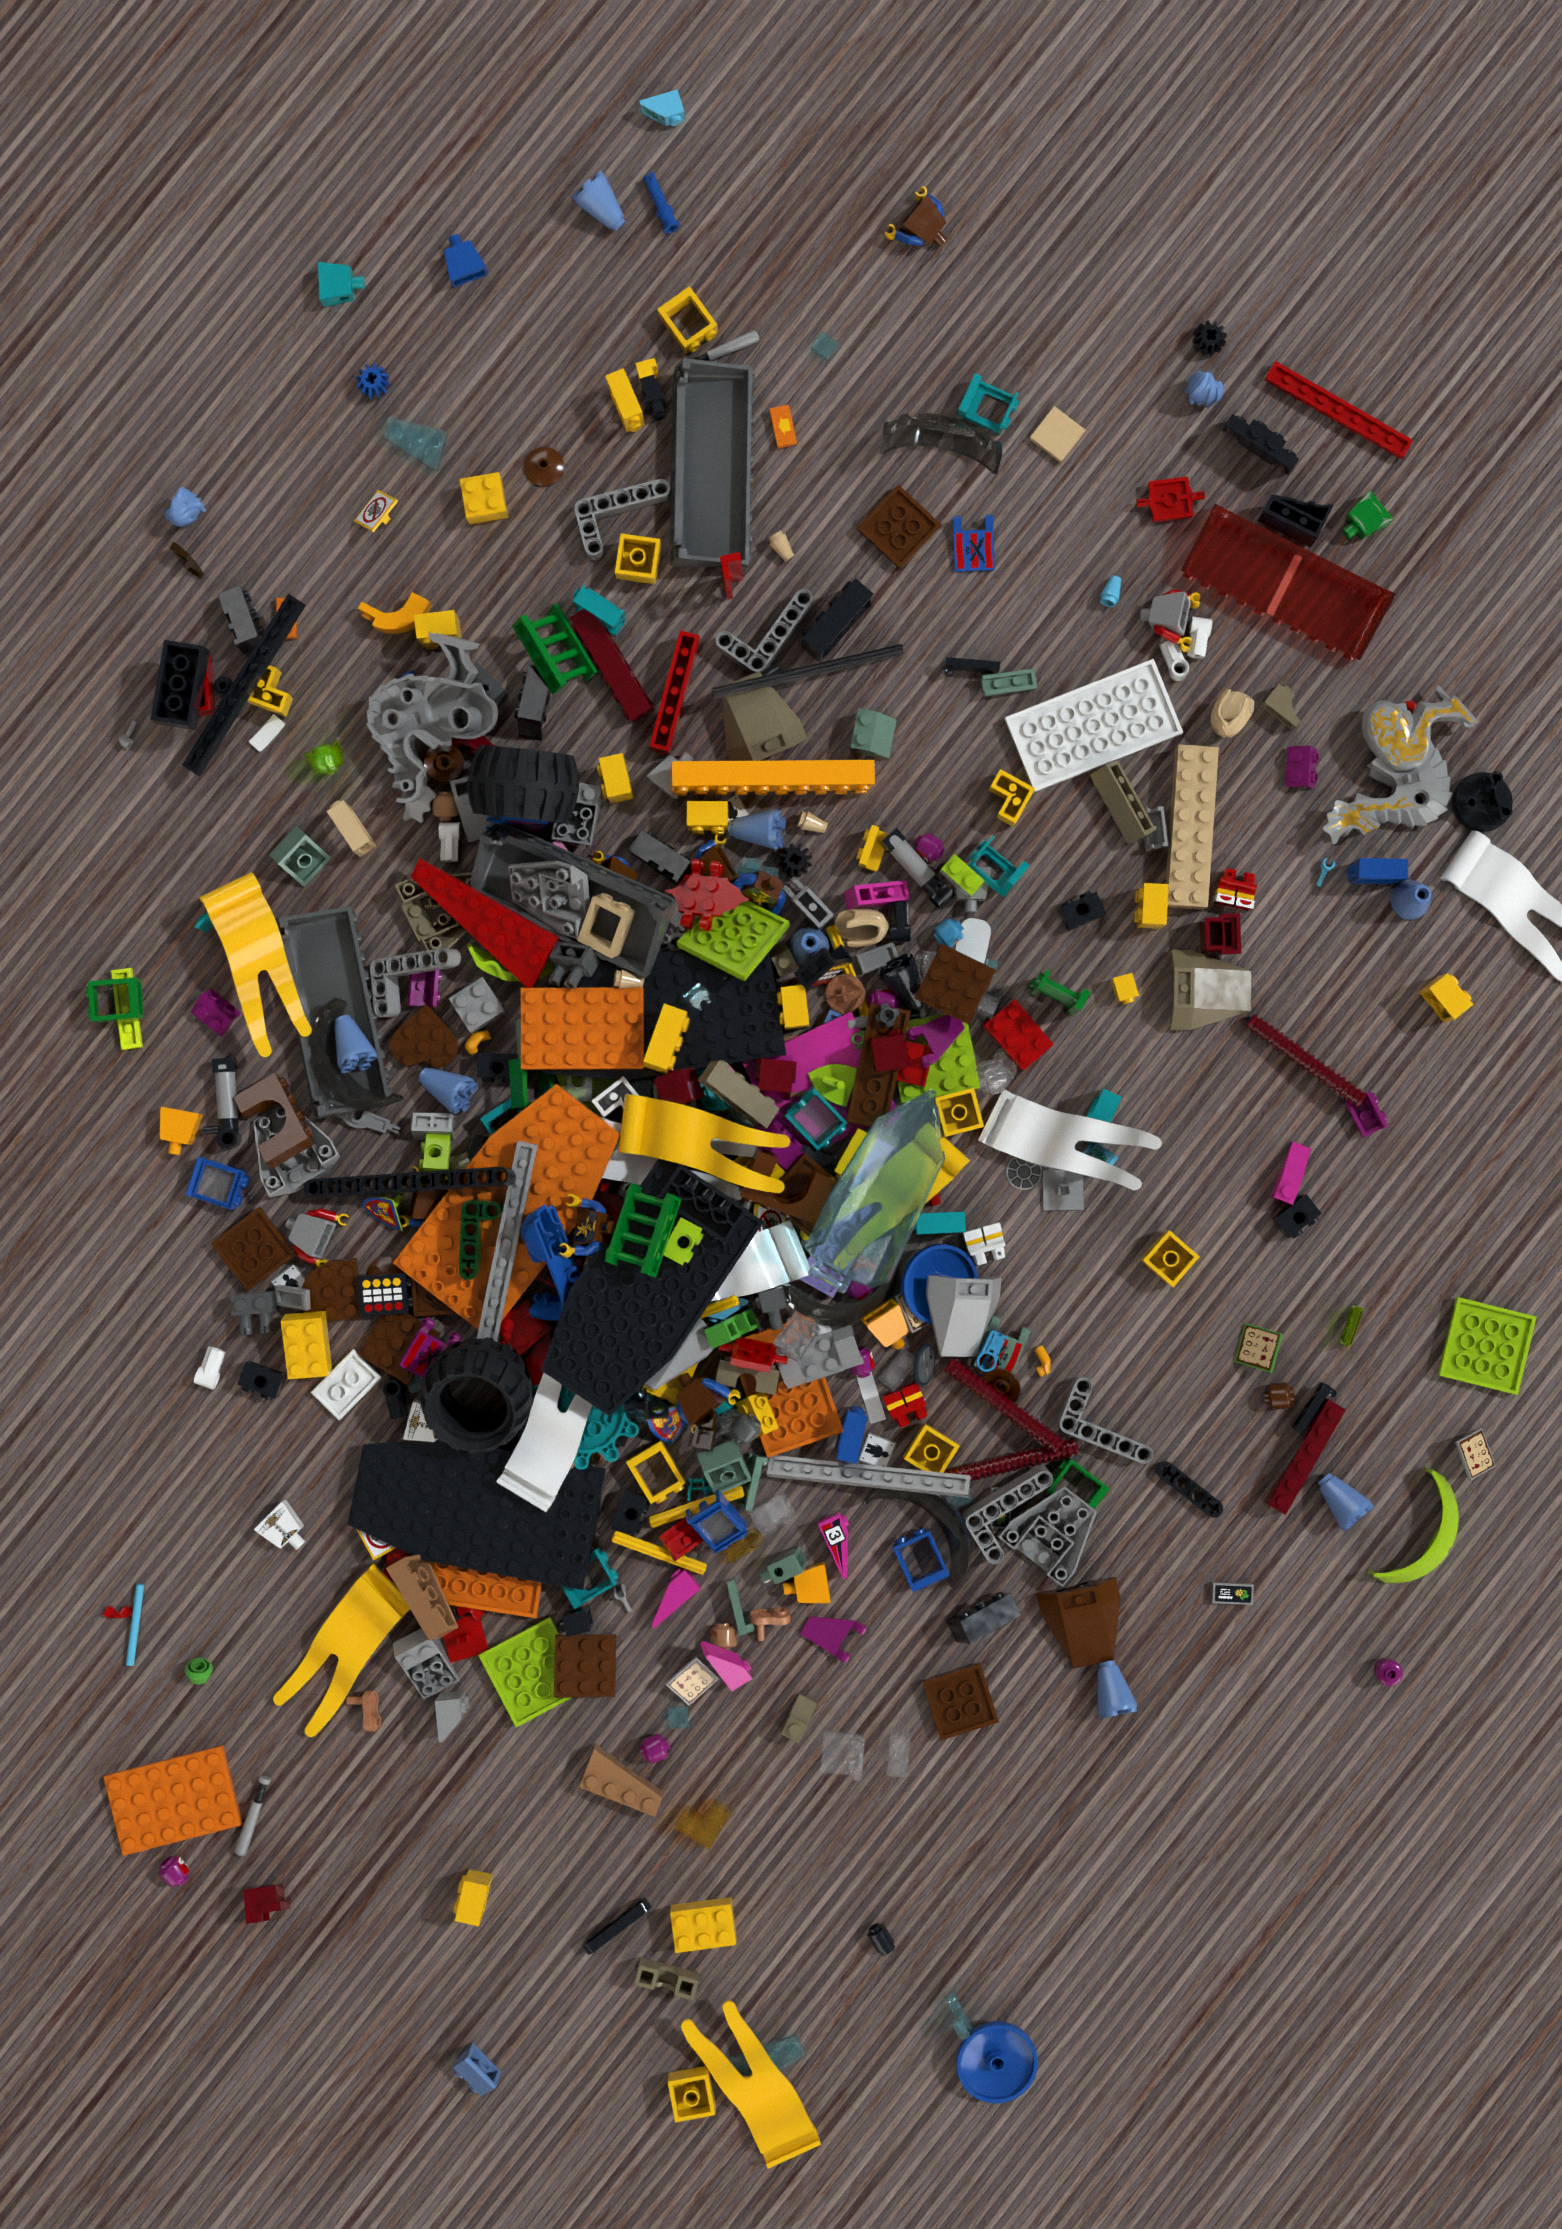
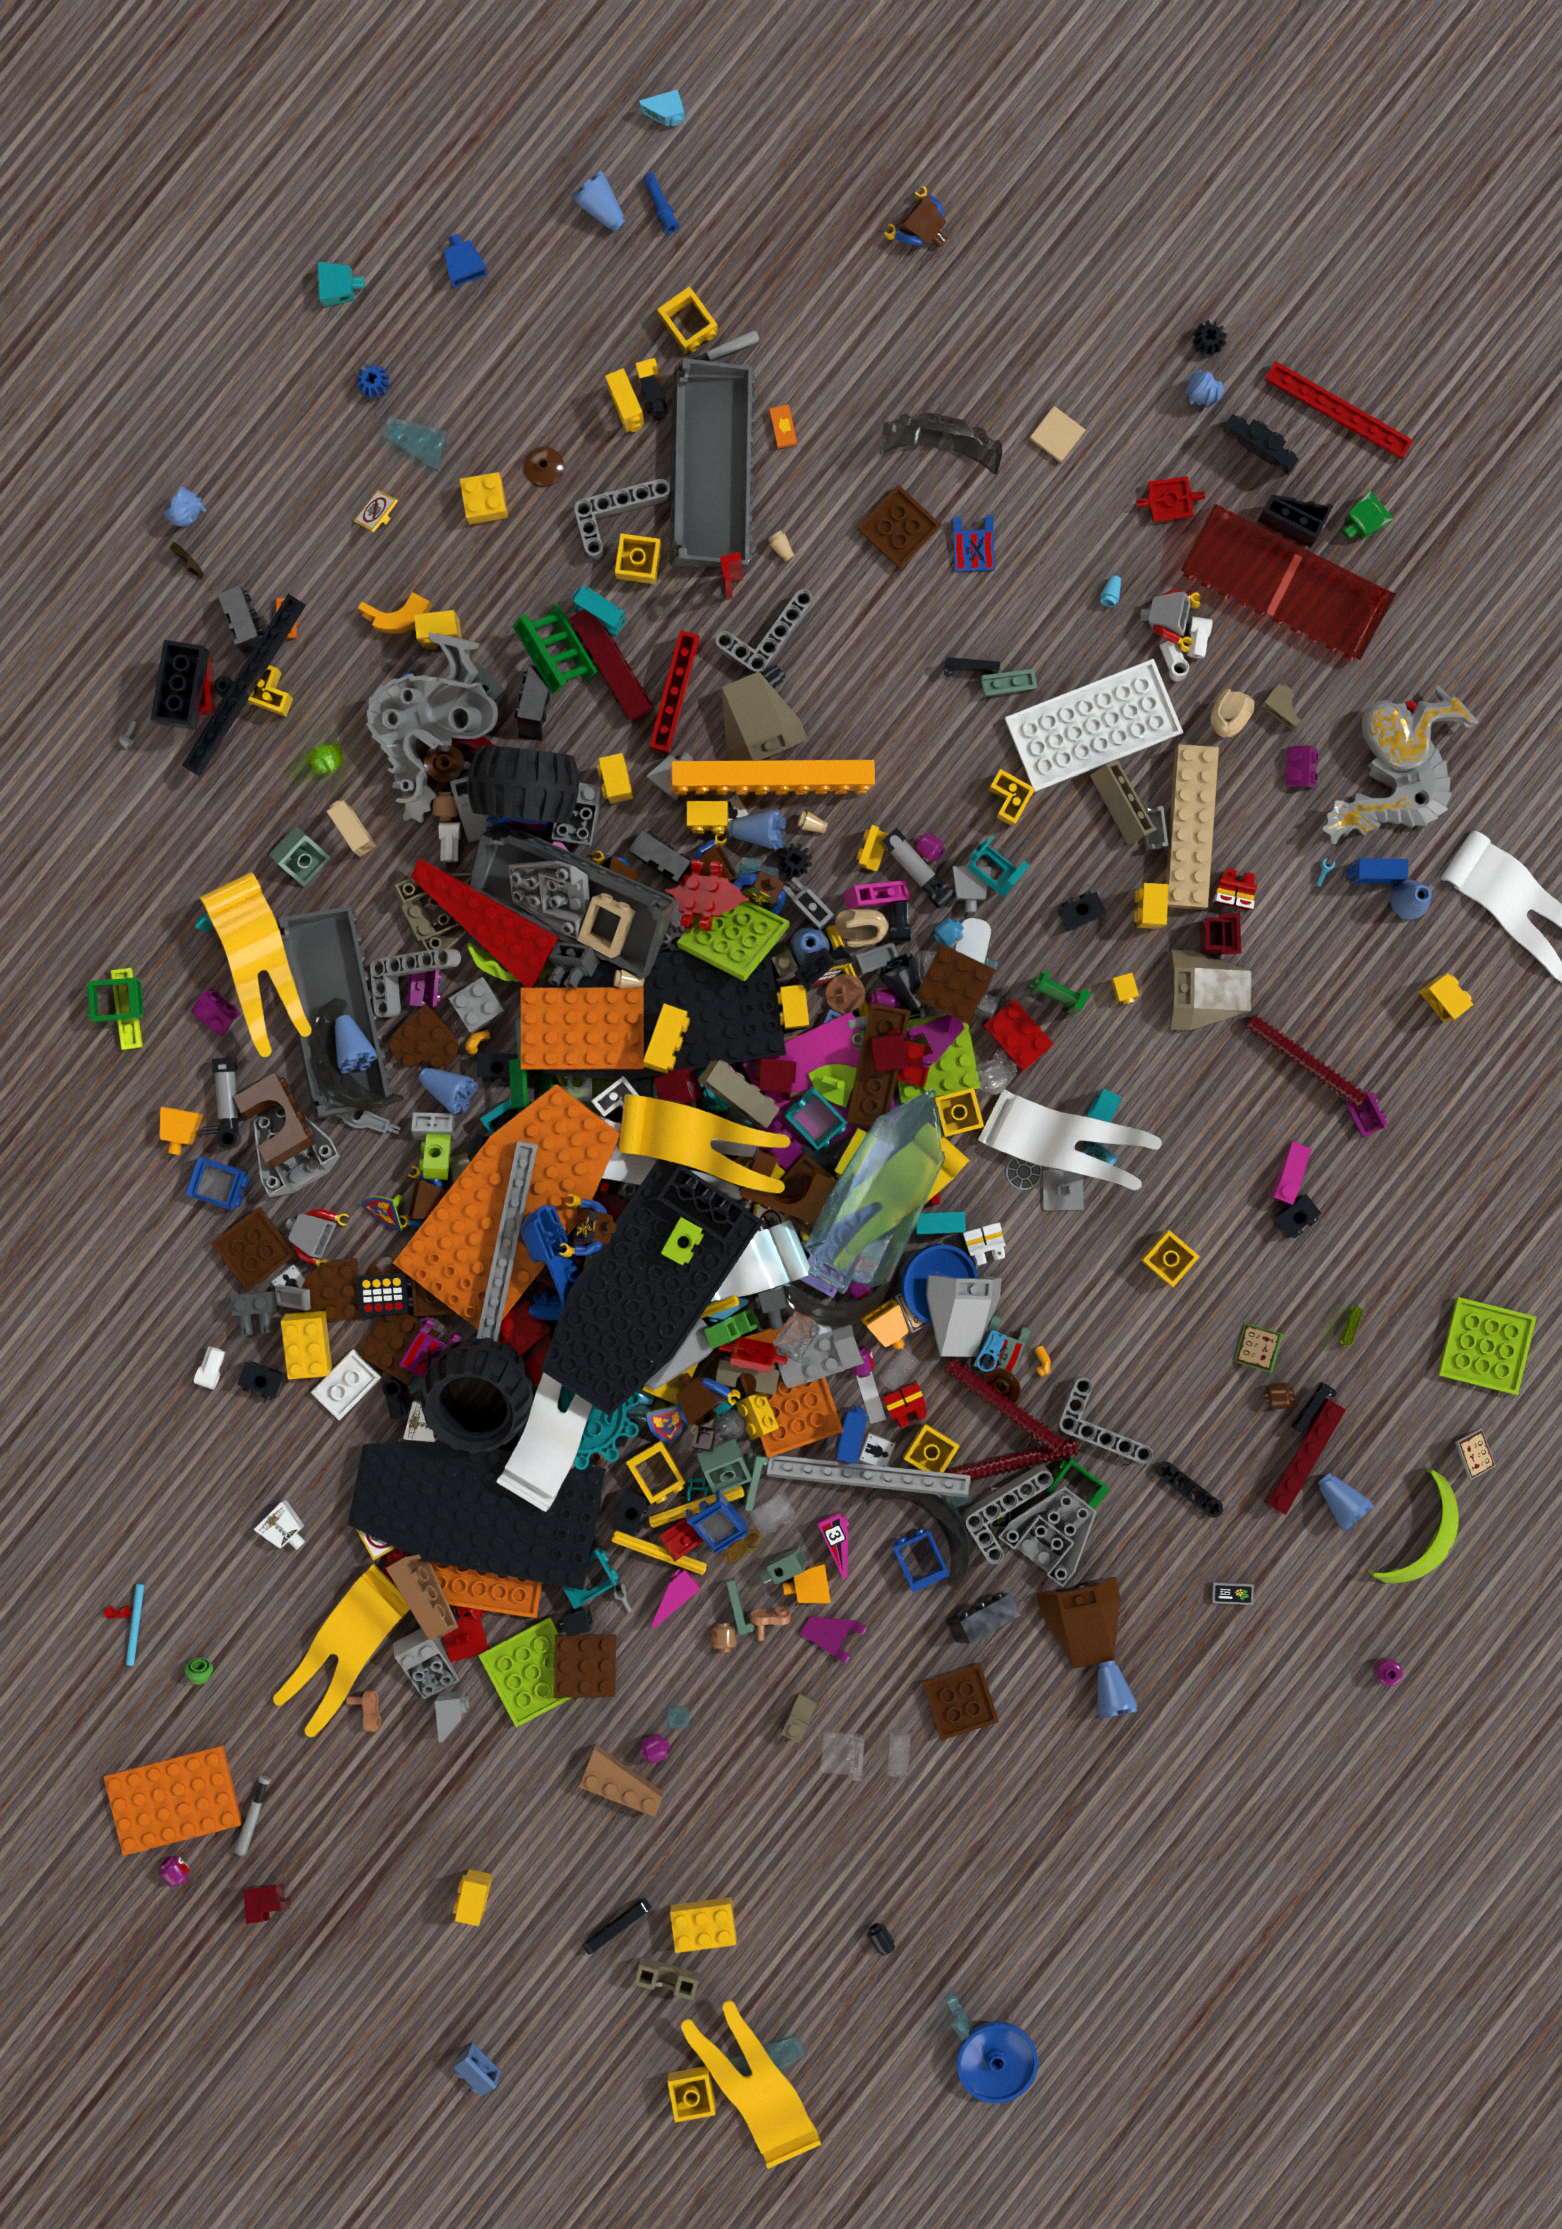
(267, 733): white sticker -> none
(418, 1184): black beam -> none
(474, 1239): dark green beam -> none
(646, 1406): black bracket -> none
(657, 1243): green fence -> none
(692, 1680): piece -> none
(696, 995): clear light blue tile -> none
(706, 1827): clear yellow brick -> none
(728, 1665): dark pink slope -> none
(746, 1428): dark grey head -> none
(807, 670): black axle -> none
(824, 346): clear light blue tile -> none
(837, 620): black brick -> none
(873, 734): sand green slope -> none
(881, 1016): dark grey plate -> none
(924, 1364): dark grey wheel -> none
(962, 876): lime brick -> none
(973, 398): teal window -> none
(1482, 801): black piece -> none

